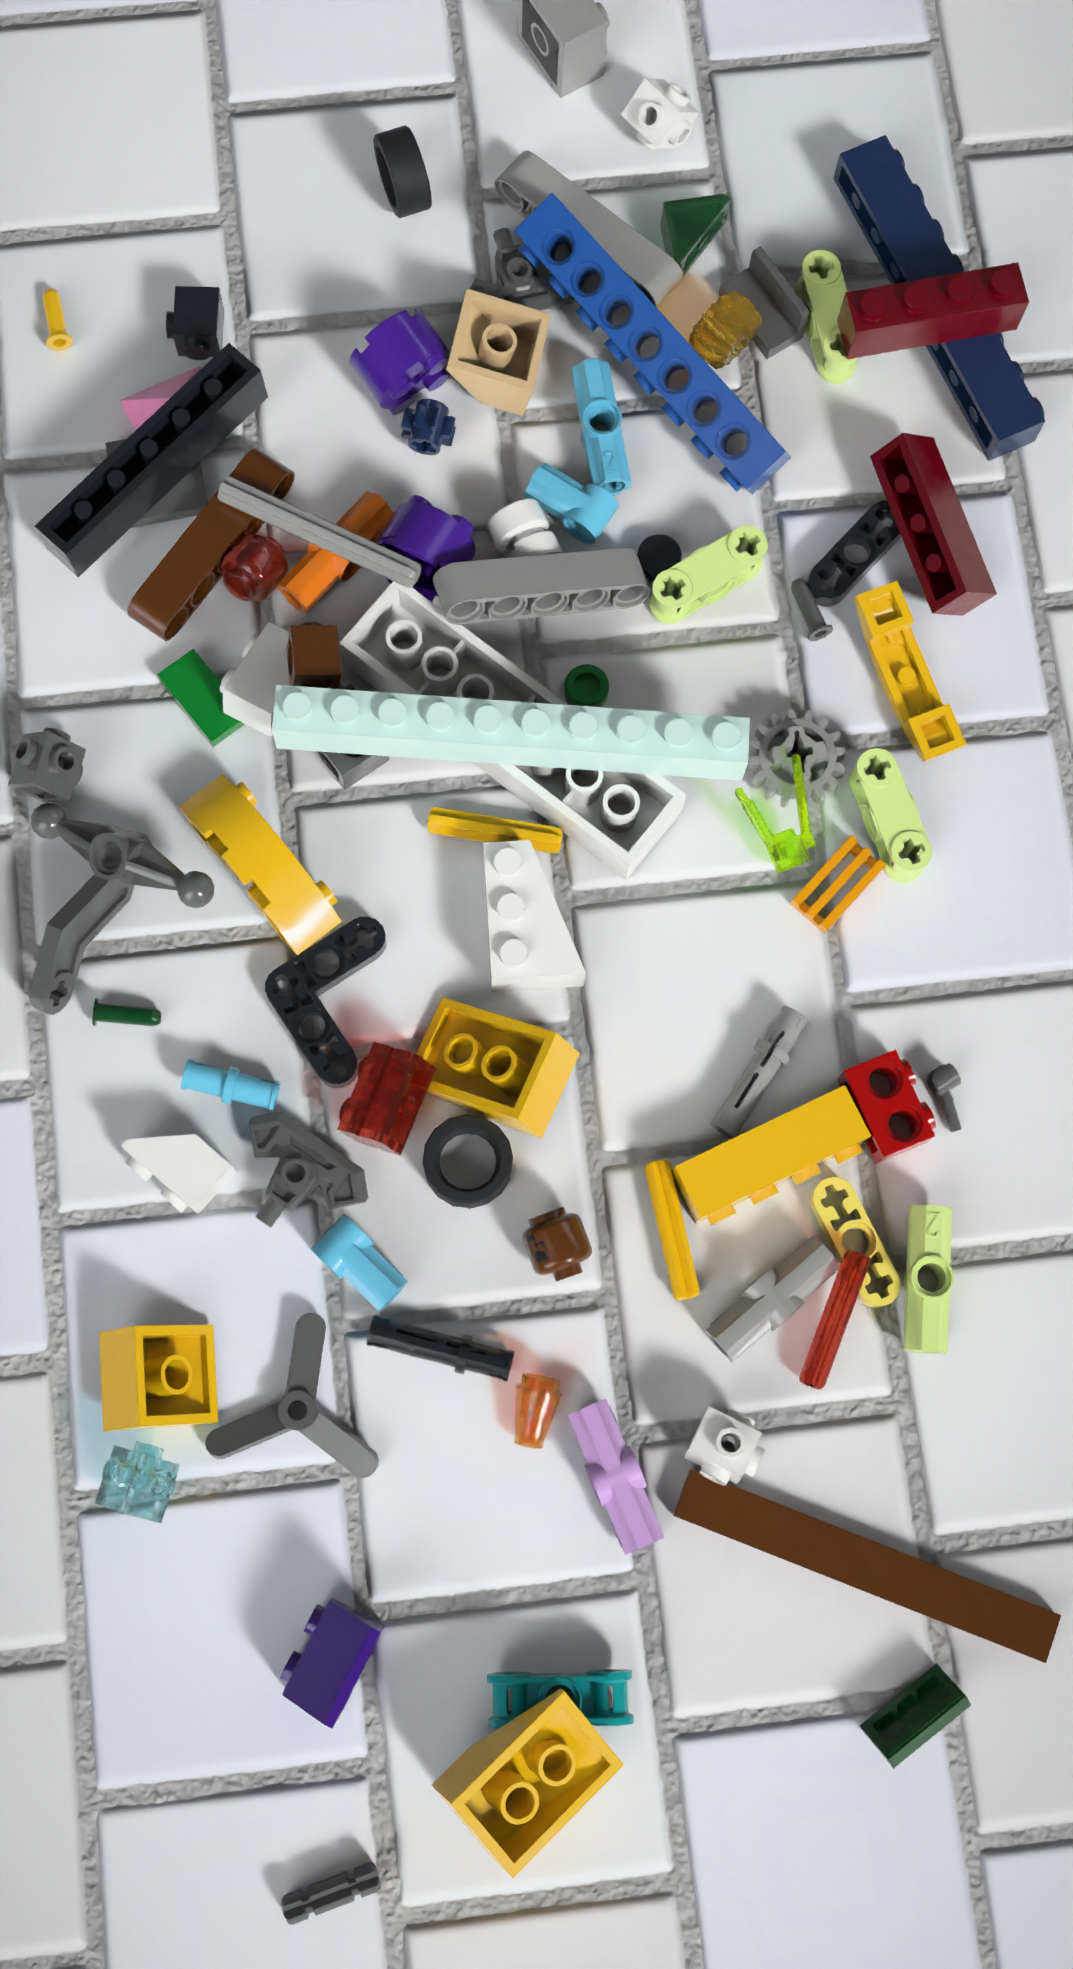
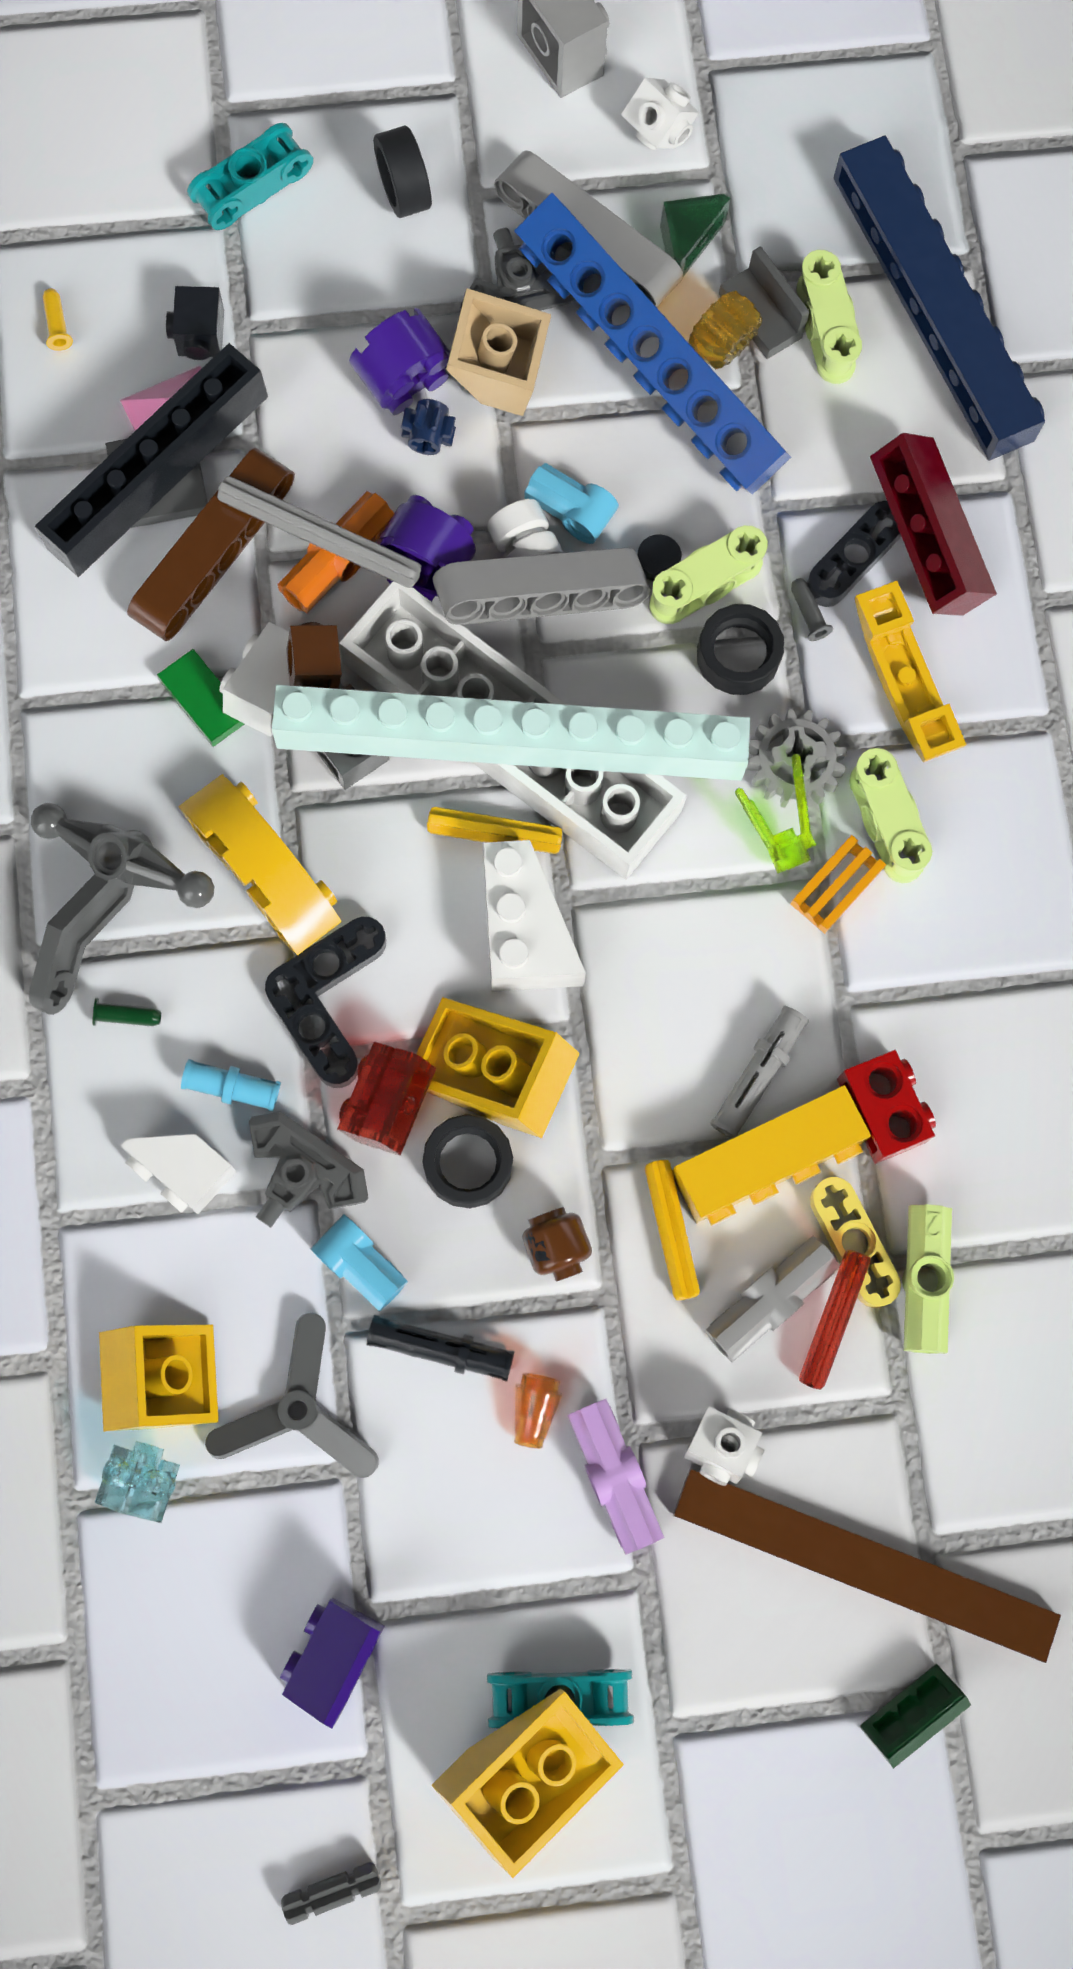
(47, 765): dark grey brick -> none
(233, 193): none -> teal piece
(254, 567): clear red head -> none
(586, 686): green tile -> none
(595, 406): medium azure piece -> none
(746, 617): none -> black tyre
(932, 310): dark red brick -> none
(940, 1083): dark grey hand -> none

